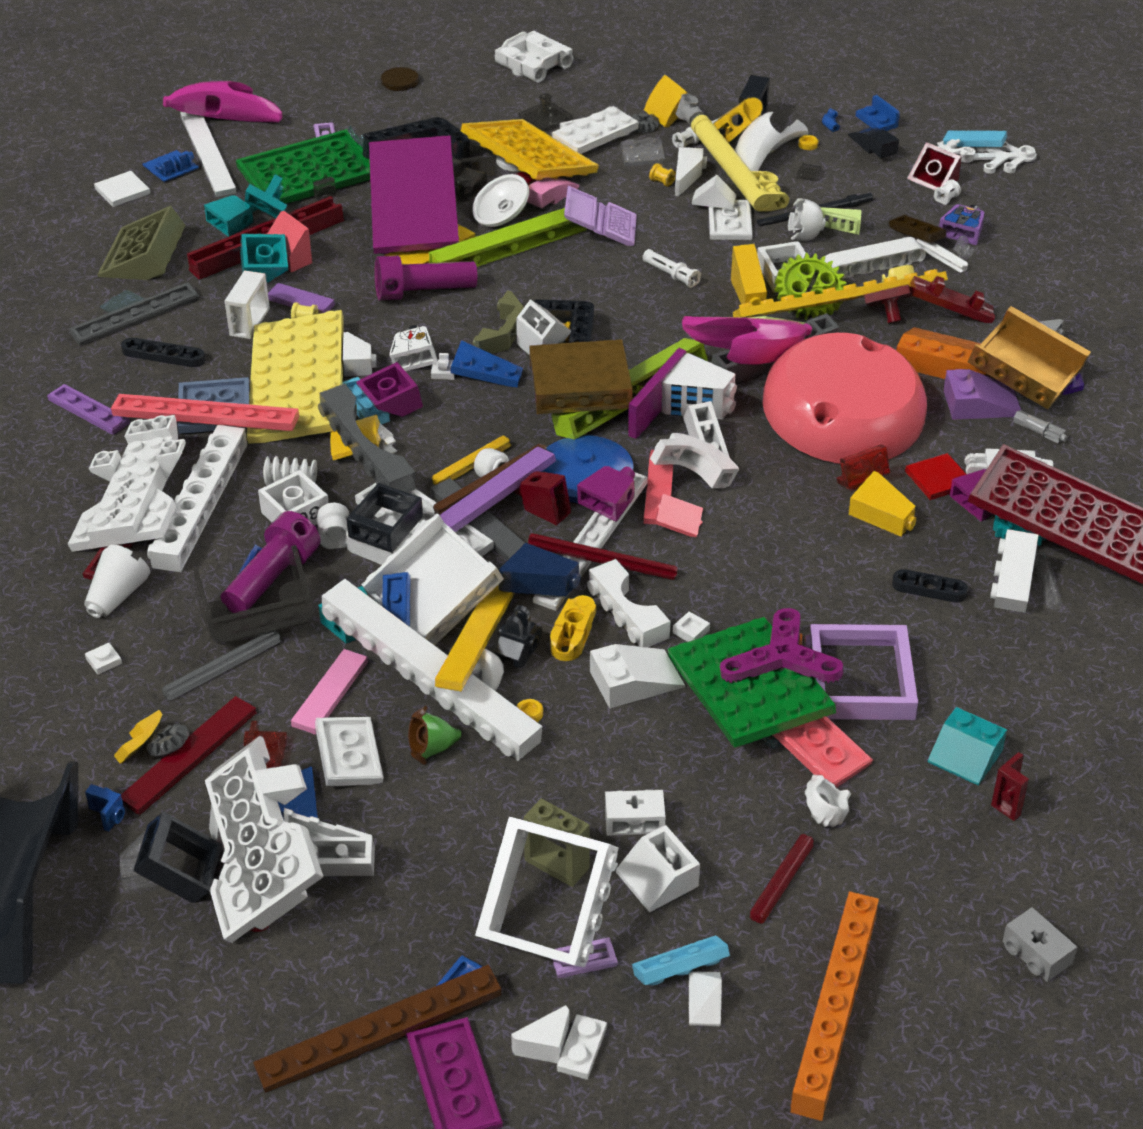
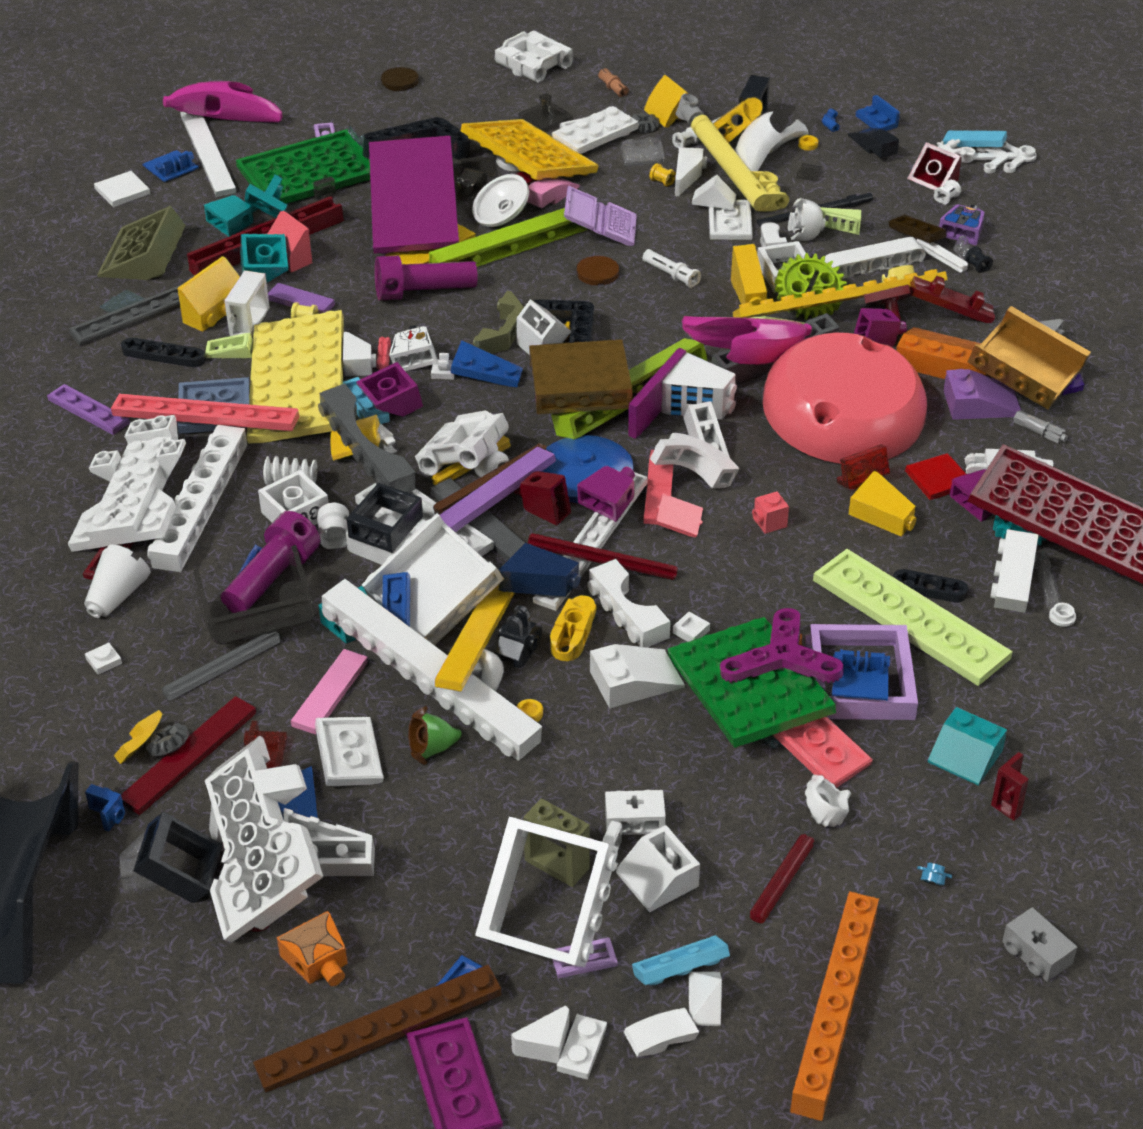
(205, 295): none -> yellow slope
(236, 347): none -> yellowish green slope
(315, 950): none -> orange torso
(383, 352): none -> coral axle
(463, 441): none -> white piece
(597, 270): none -> reddish brown tile
(613, 82): none -> nougat pin
(613, 834): none -> white tile
(658, 1031): none -> white slope
(770, 235): none -> white leg
(771, 512): none -> coral brick
(862, 675): none -> blue hinge
(879, 325): none -> magenta torso
(927, 623): none -> yellowish green plate
(934, 873): none -> dark azure plate
(979, 259): none -> black bush
(1062, 615): none -> white plate

